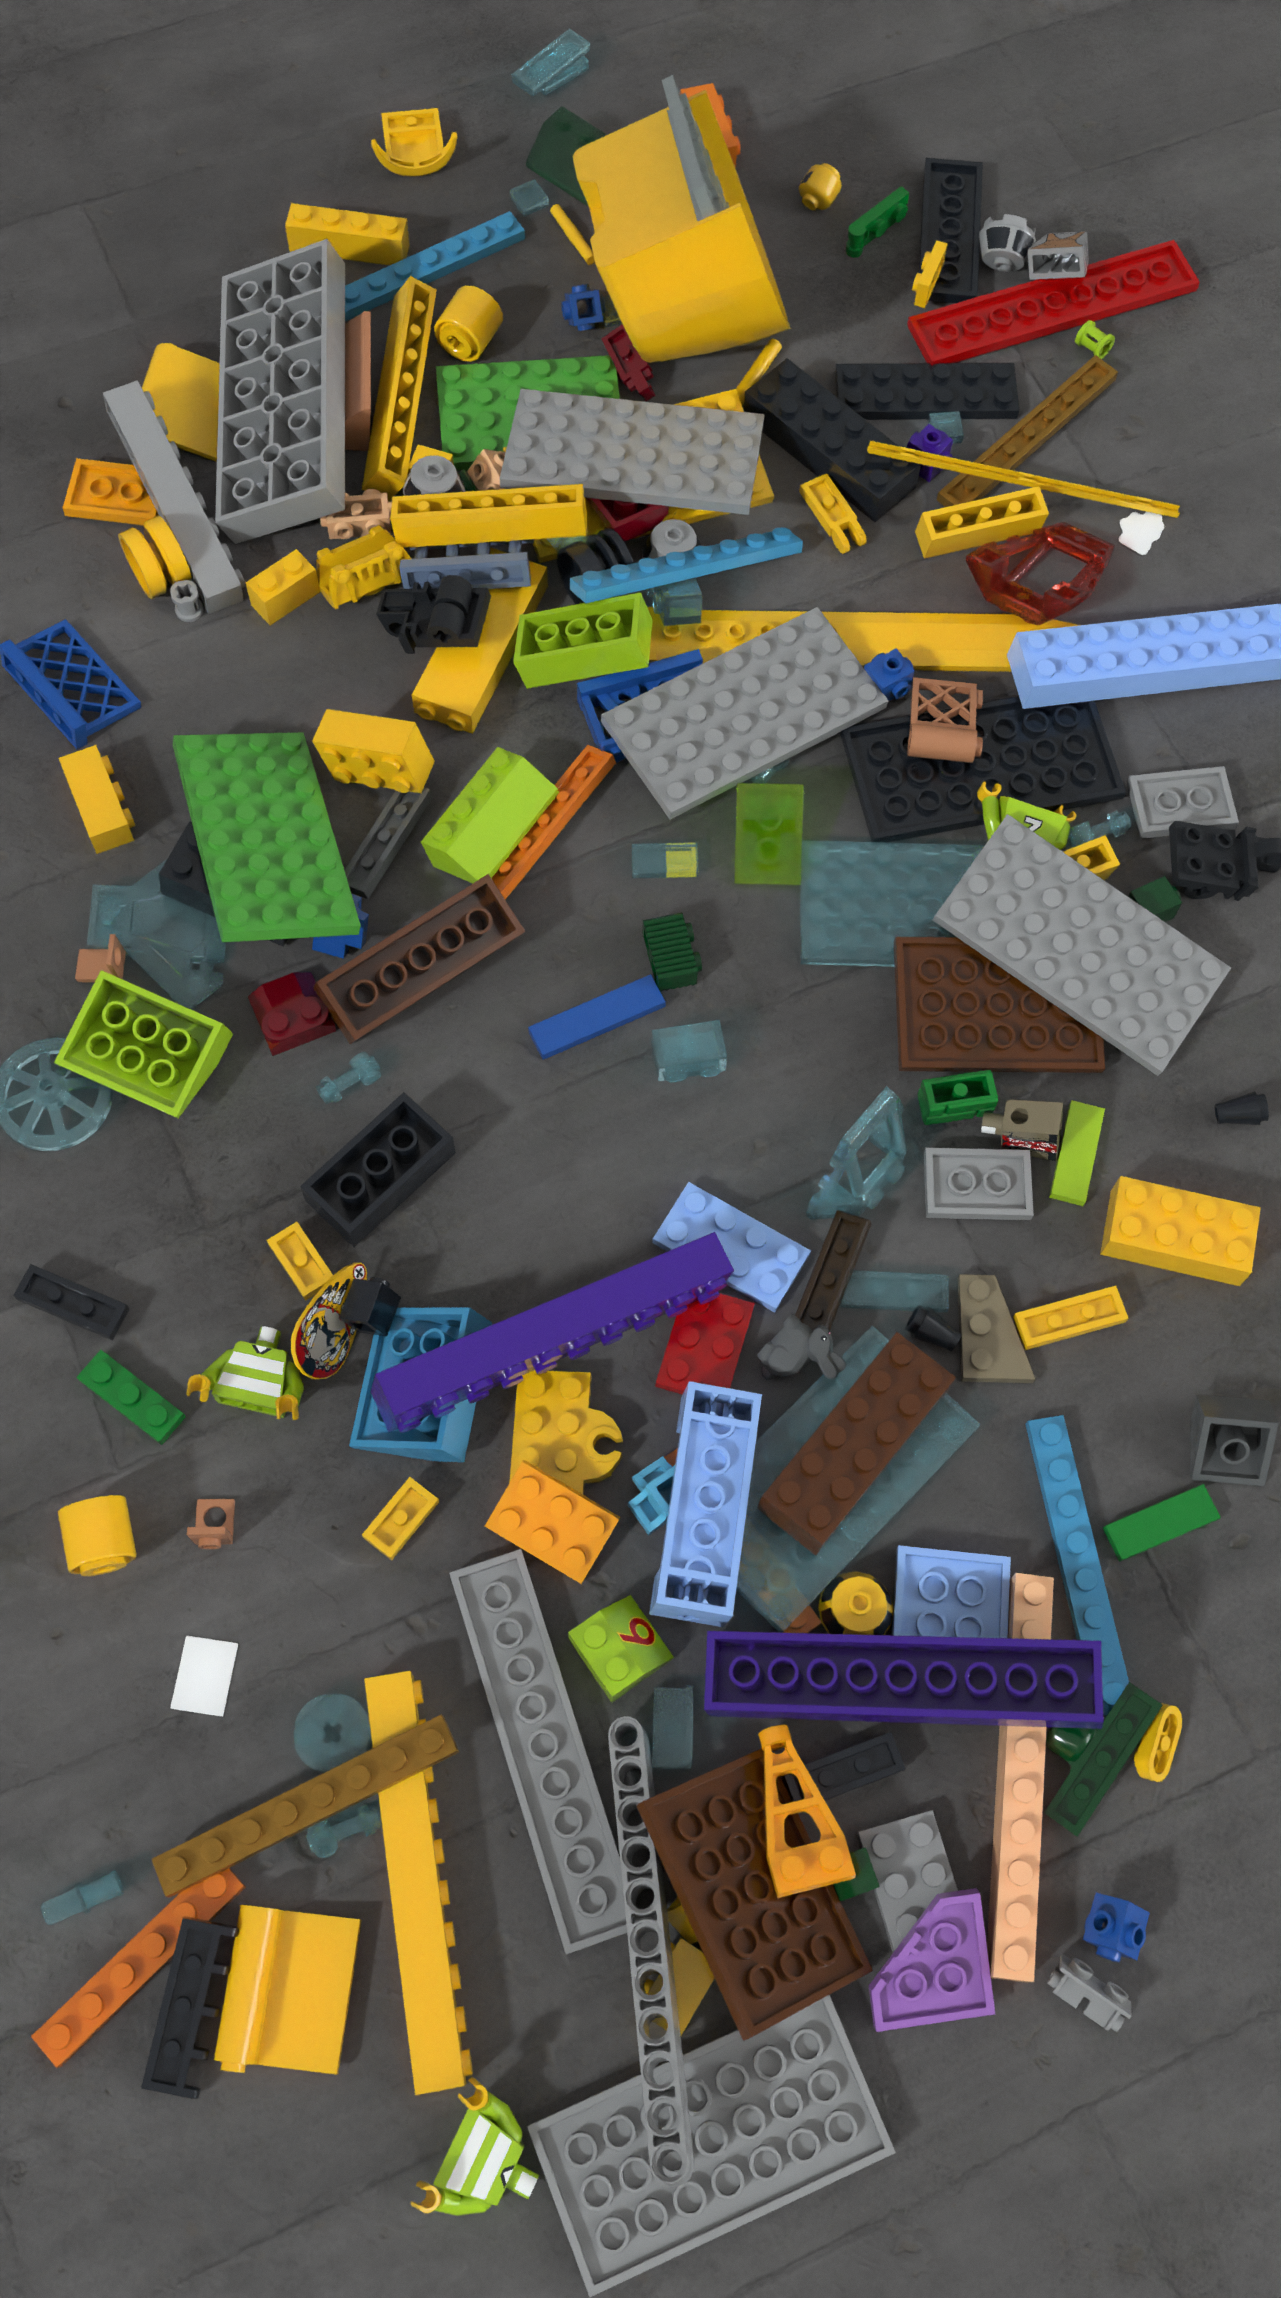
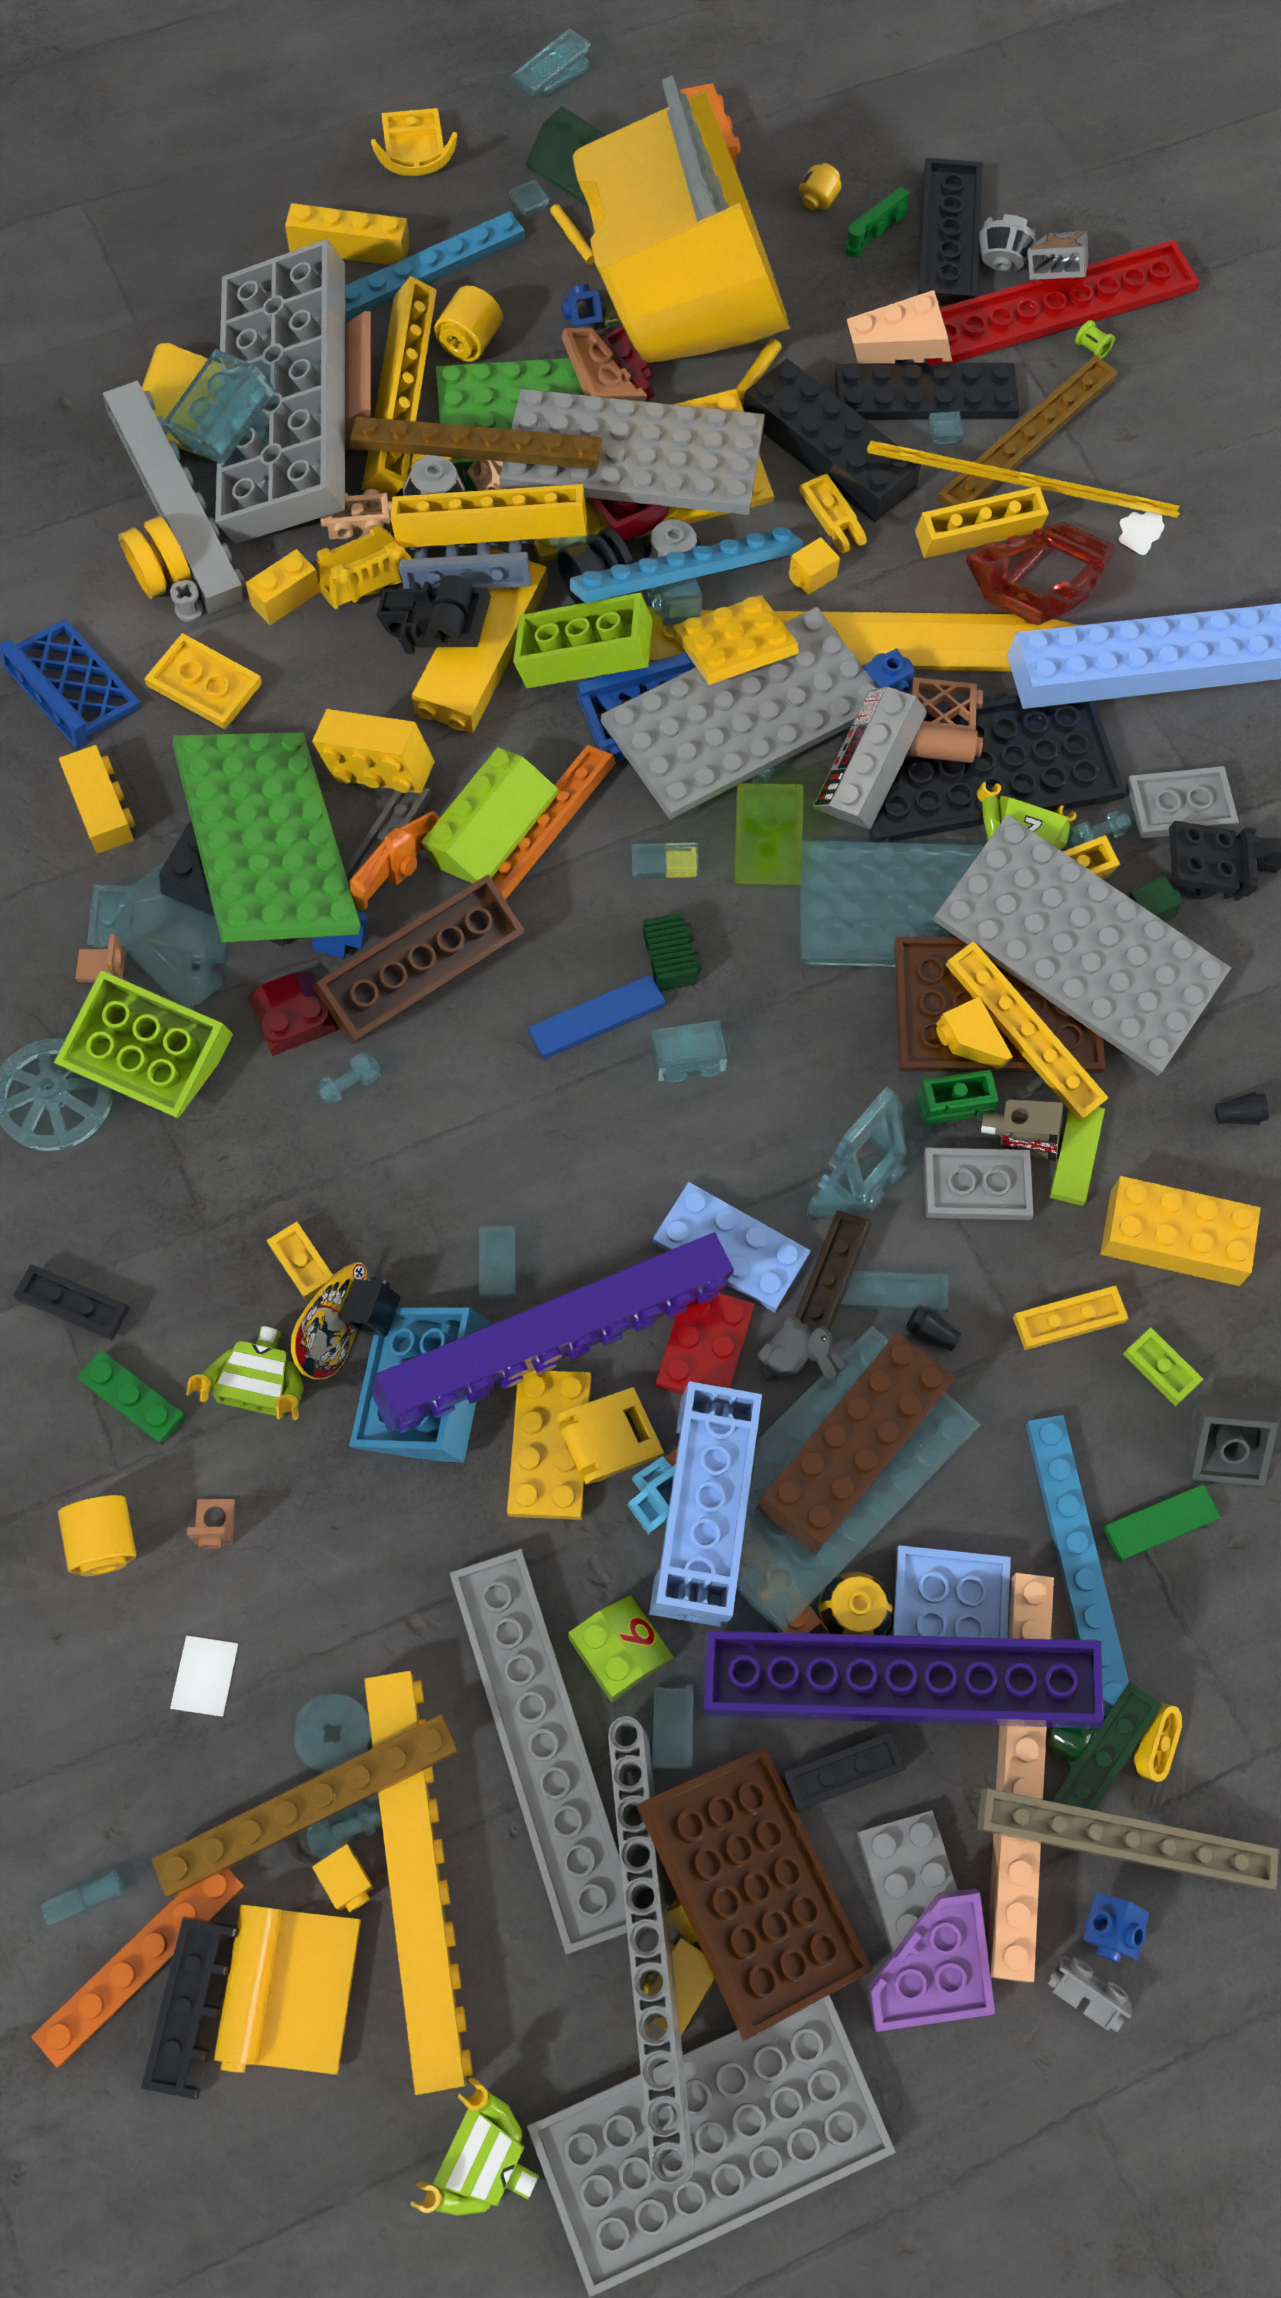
(107, 493): light orange plate -> none
(203, 681): none -> yellow plate
(219, 406): none -> clear light blue brick
(344, 1879): none -> yellow brick
(378, 1169): black brick -> none
(391, 860): none -> orange plate
(400, 1518): yellow plate -> none
(476, 442): none -> pearl gold plate
(497, 1262): none -> clear light blue plate
(552, 1521): light orange plate -> none
(596, 368): none -> nougat wing
(606, 1437): none -> yellow container
(735, 639): none -> yellow plate
(810, 1864): light orange plate -> none
(814, 566): none -> yellow brick
(864, 1880): dark green brick -> none
(871, 756): none -> light grey slope
(901, 332): none -> light nougat wedge
(931, 267): yellow plate -> none
(931, 441): dark purple brick -> none
(973, 1034): none -> yellow slope
(988, 1338): dark tan wing -> none
(1027, 1031): none -> yellow plate
(1127, 1839): none -> dark tan plate
(1163, 1366): none -> lime plate

